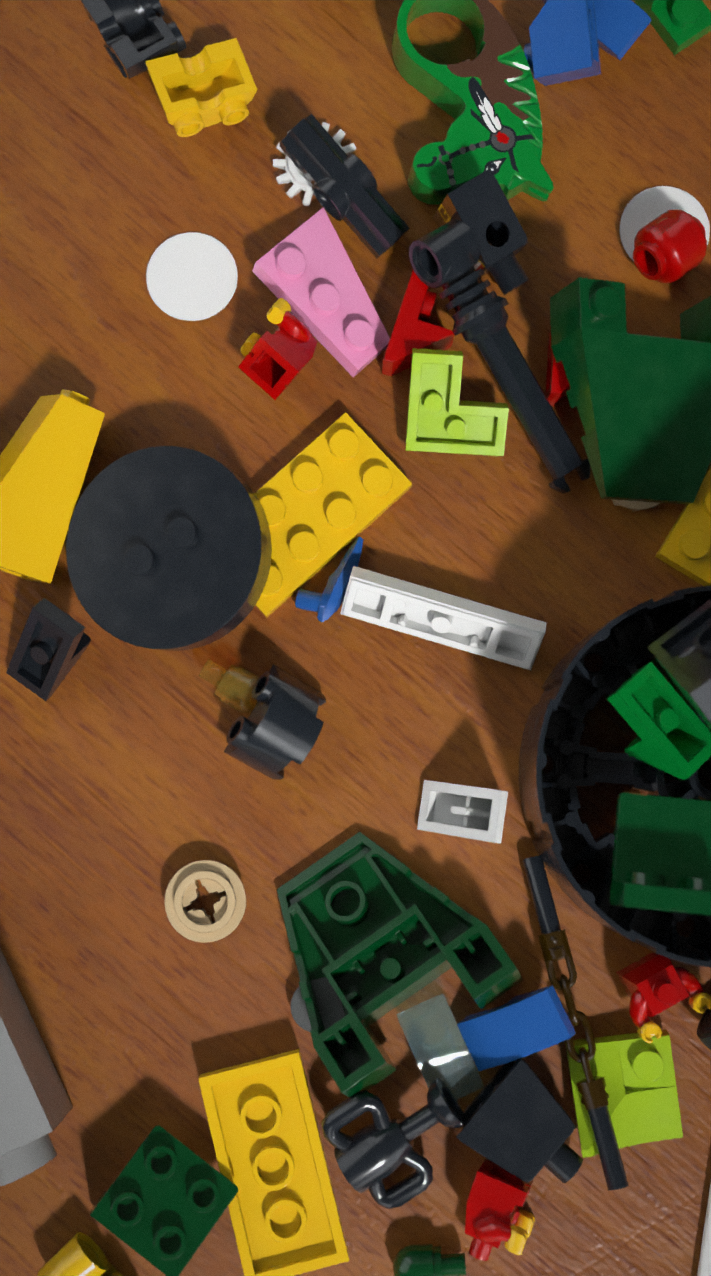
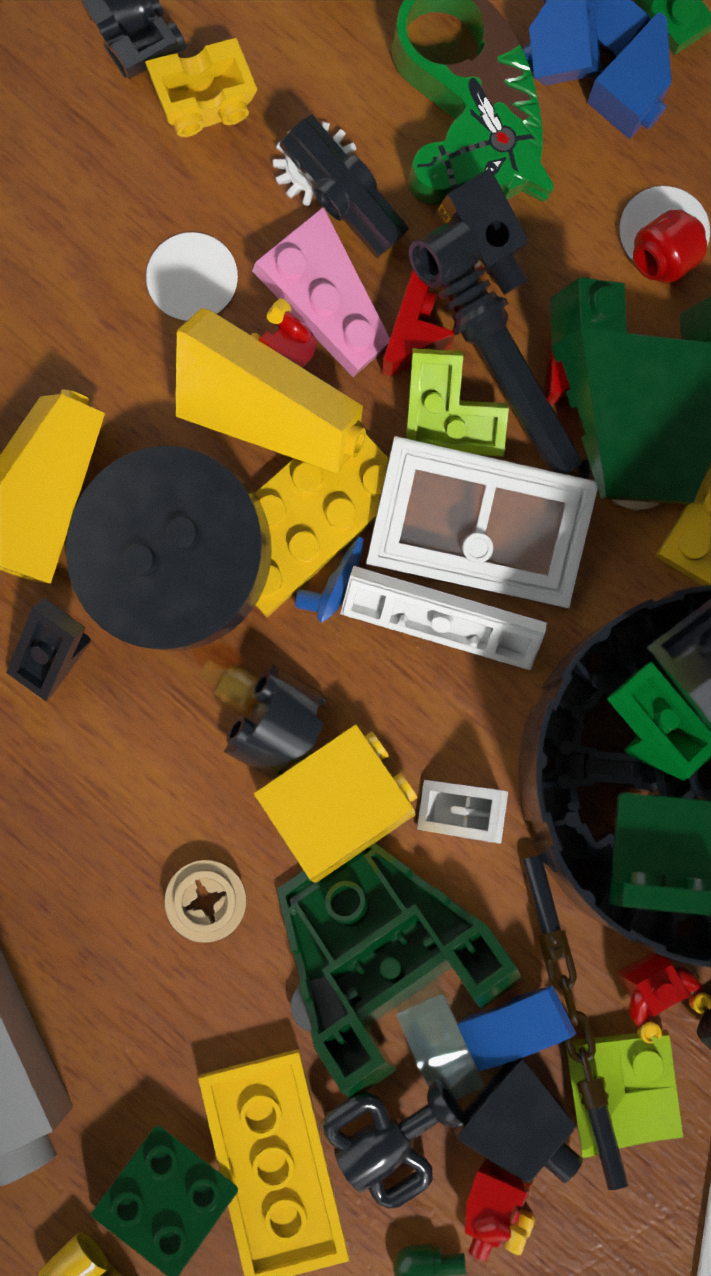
(261, 396): none -> yellow slope
(337, 802): none -> yellow brick
(481, 522): none -> white door
(636, 81): none -> blue slope

